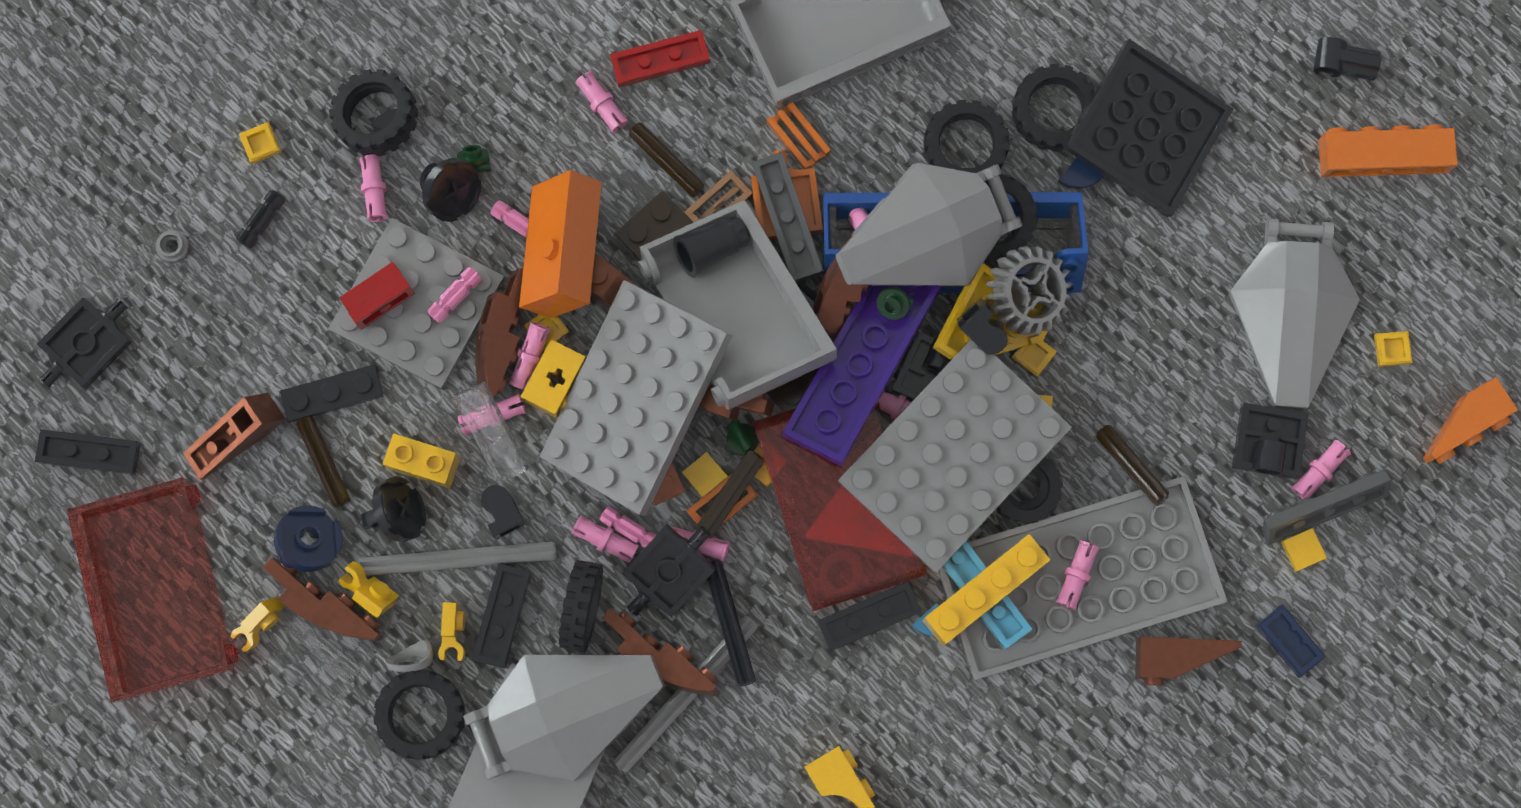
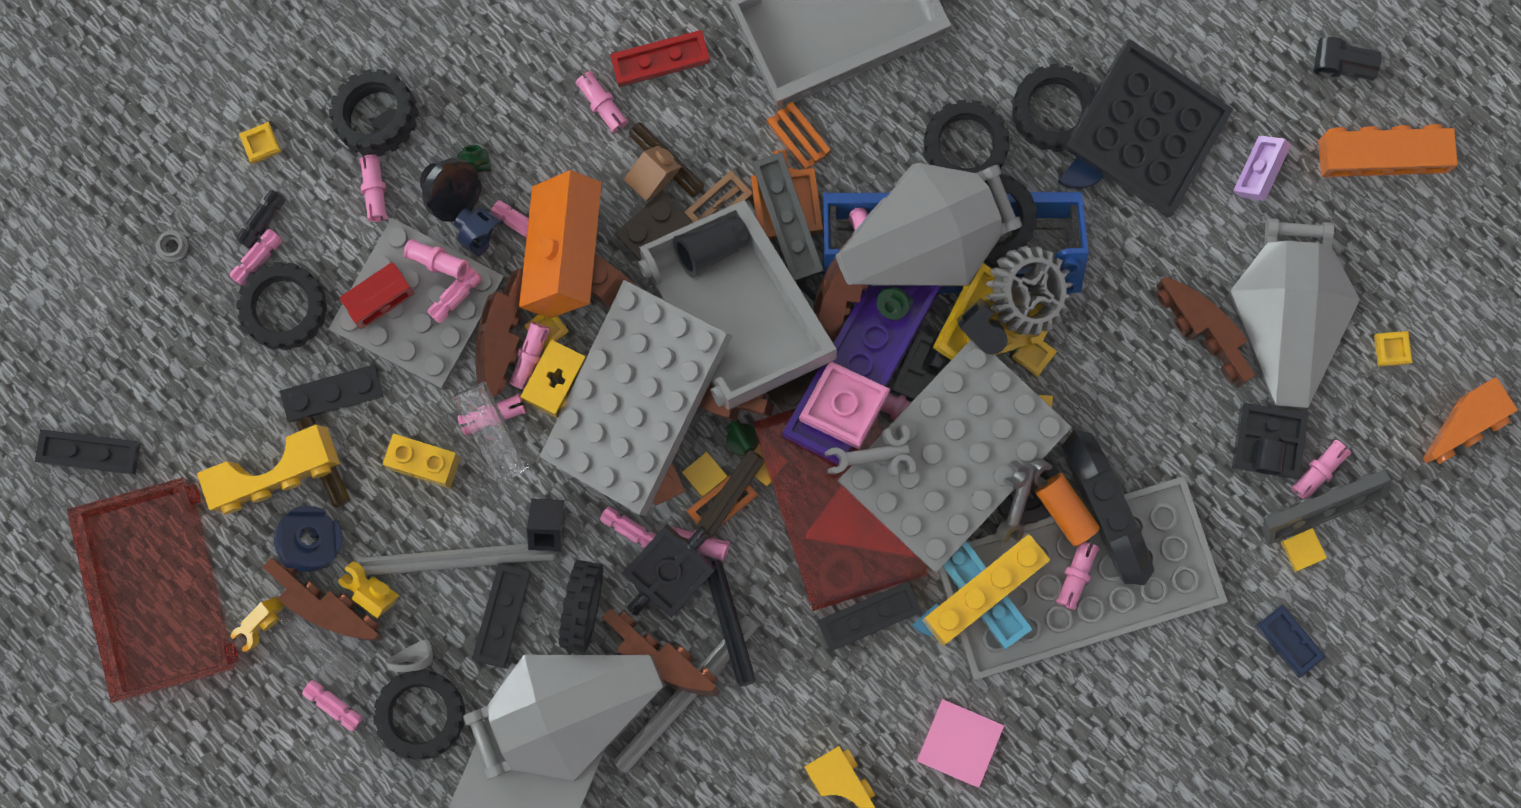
(84, 343): black plate -> none
(234, 433): copper slope -> none
(256, 257): none -> bright pink axle
(263, 278): none -> black tyre
(305, 455): none -> yellow arch
(332, 705): none -> bright pink axle
(396, 510): black tile -> none
(436, 259): none -> bright pink pin
(452, 622): yellow plate -> none
(476, 227): none -> dark blue piece
(501, 505): black leg -> none
(546, 525): none -> black brick
(605, 539): bright pink pin -> none
(652, 172): none -> medium nougat brick
(844, 405): none -> bright pink tile
(896, 451): none -> light grey bar
(960, 743): none -> bright pink tile
(1022, 482): none -> flat silver bar
(1067, 509): none -> orange pin
(1108, 507): none -> black brick
(1132, 465): dark brown axle -> none
(1170, 657): copper slope -> none
(1200, 316): none -> copper slope
(1262, 168): none -> lavender plate

